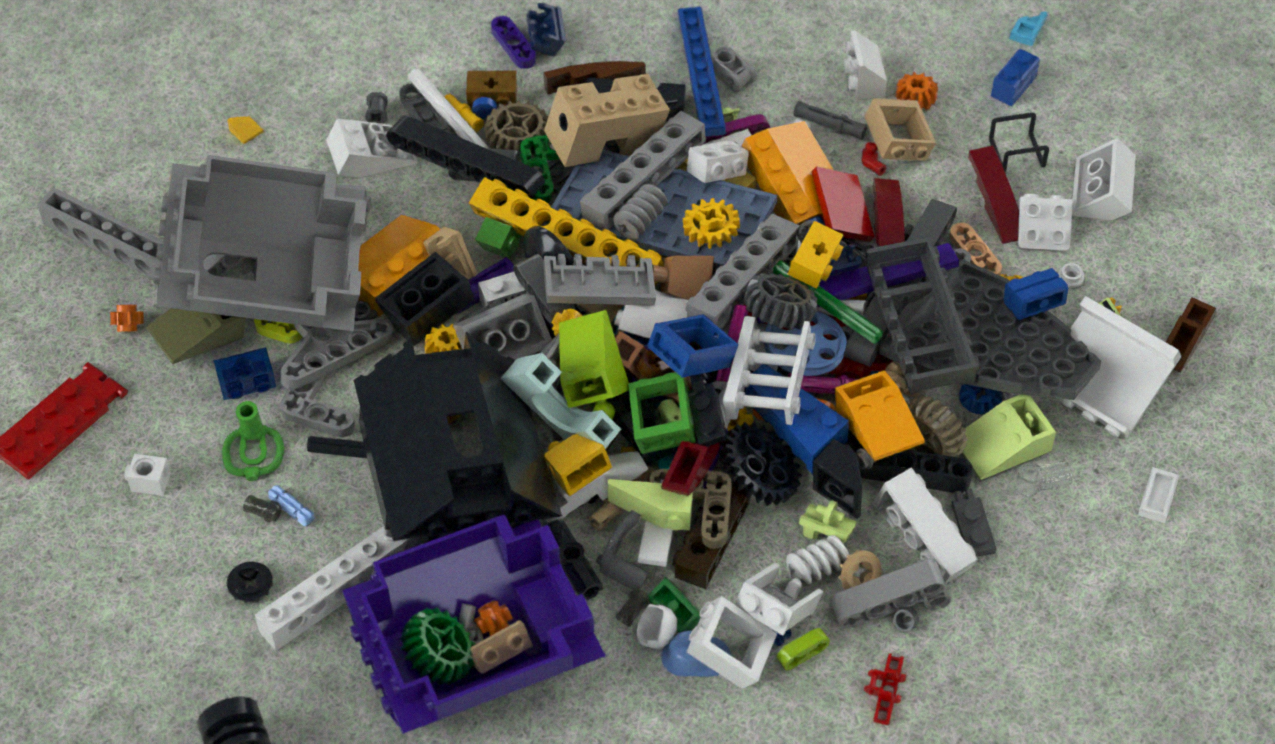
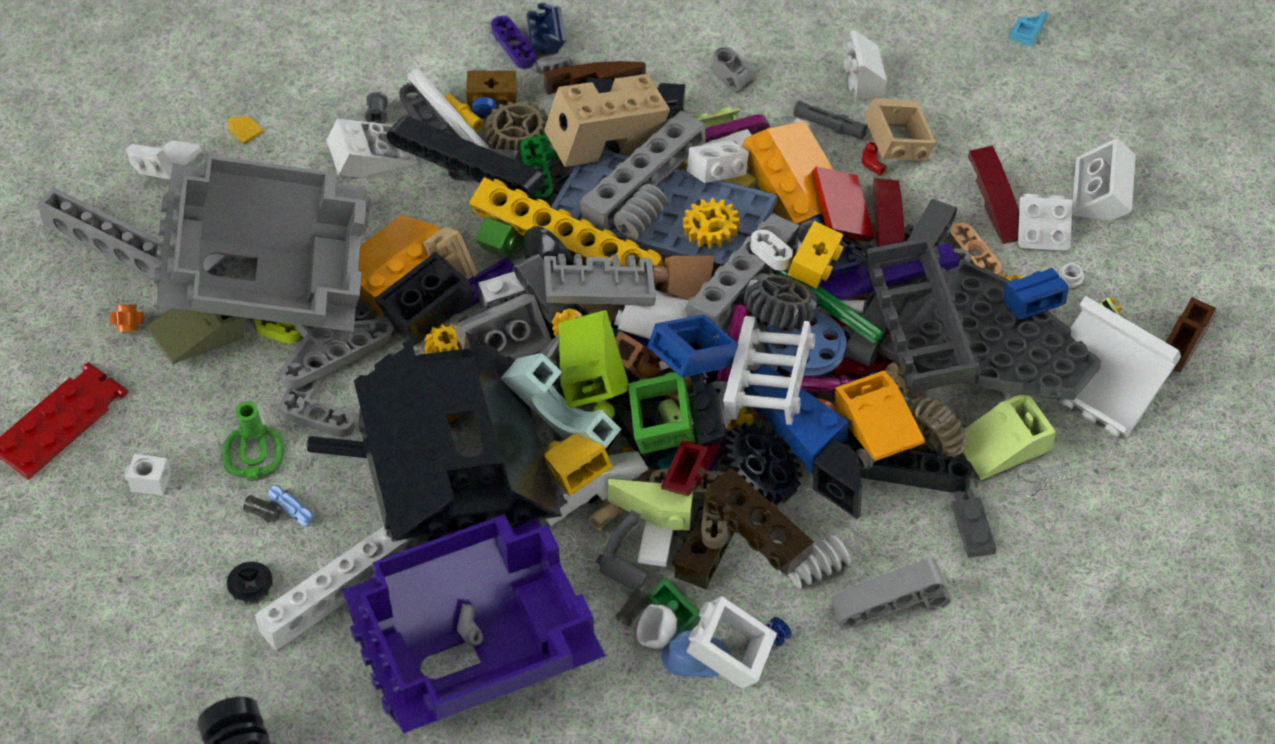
(158, 161): none -> white bracket
(245, 374): clear blue brick -> none
(437, 646): green gear -> none
(493, 618): orange gear -> none
(500, 647): tan bracket -> none
(552, 62): none -> light grey gear
(578, 571): black piece -> none
(701, 70): blue tile -> none
(754, 507): none -> dark brown brick
(771, 249): none -> white beam
(774, 606): white window -> none
(803, 648): lime beam -> none
(827, 521): yellowish green hips -> none
(863, 559): tan gear -> none
(884, 676): red piece -> none
(907, 625): dark grey hinge -> none
(917, 88): orange gear -> none
(925, 524): white wedge -> none
(987, 402): blue gear -> none
(1015, 77): blue brick -> none
(1042, 159): black piece -> none
(1158, 495): white tile -> none

